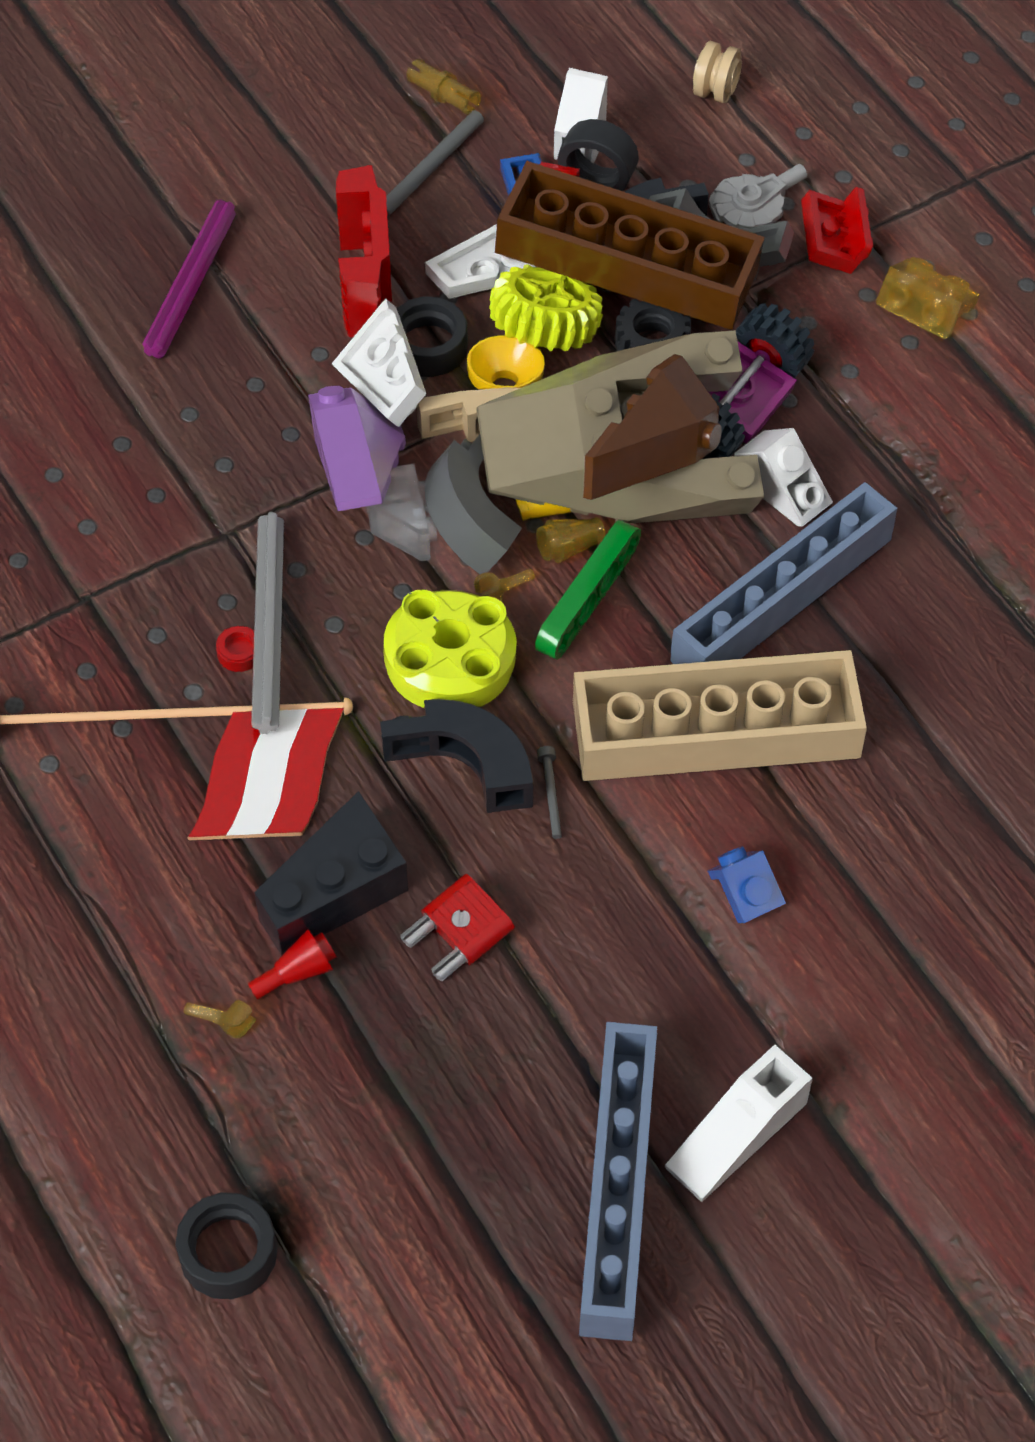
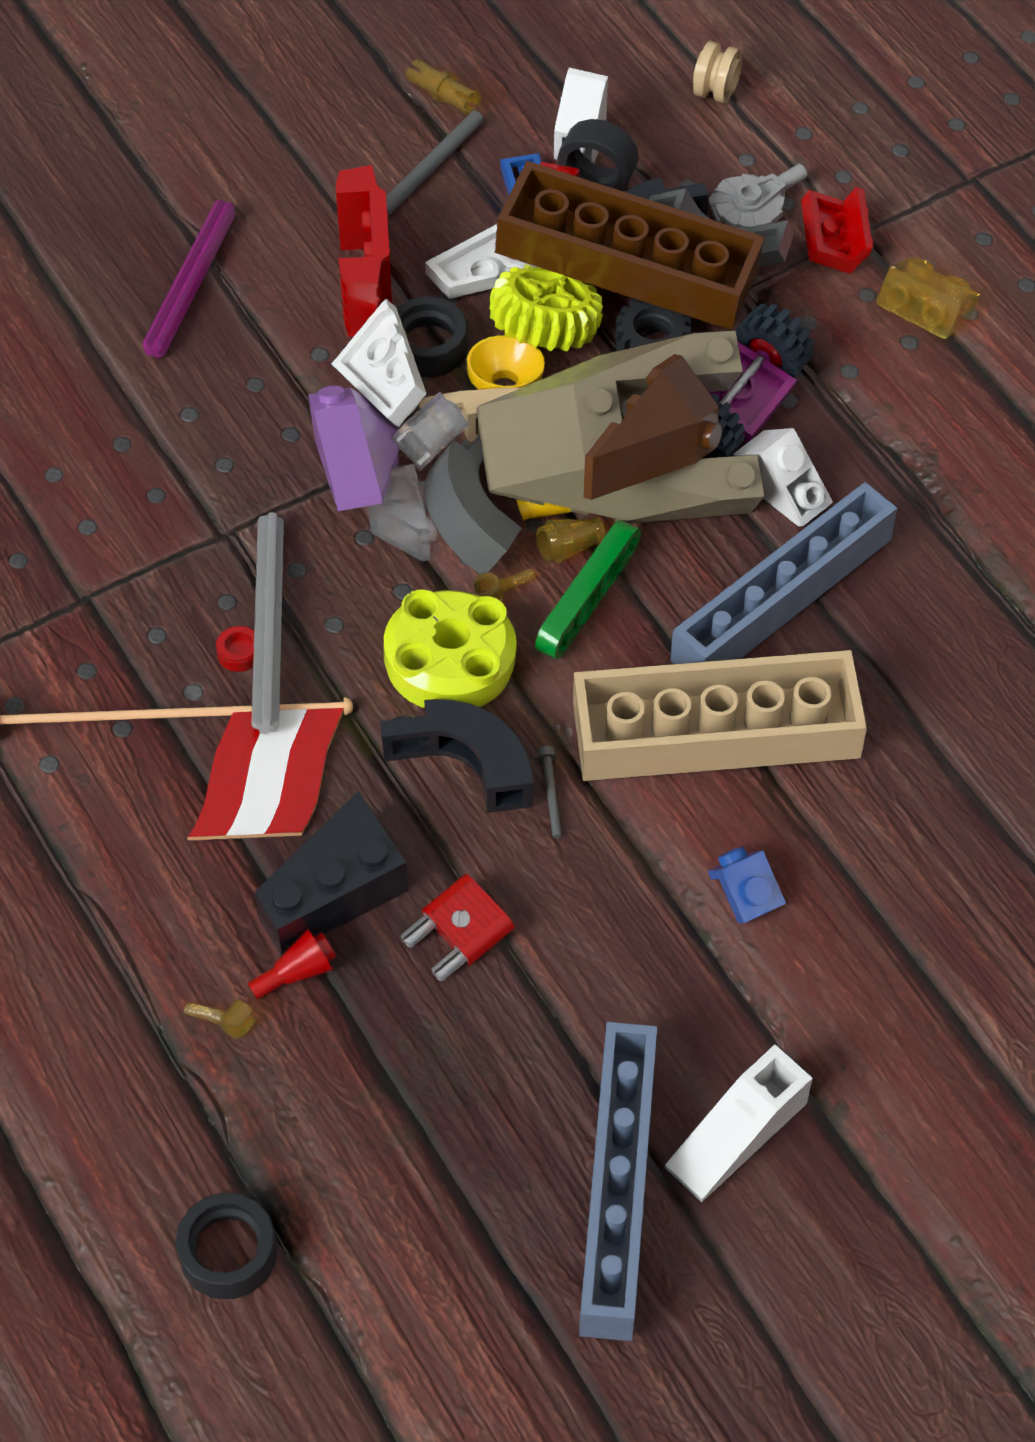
(430, 431): none -> clear slope

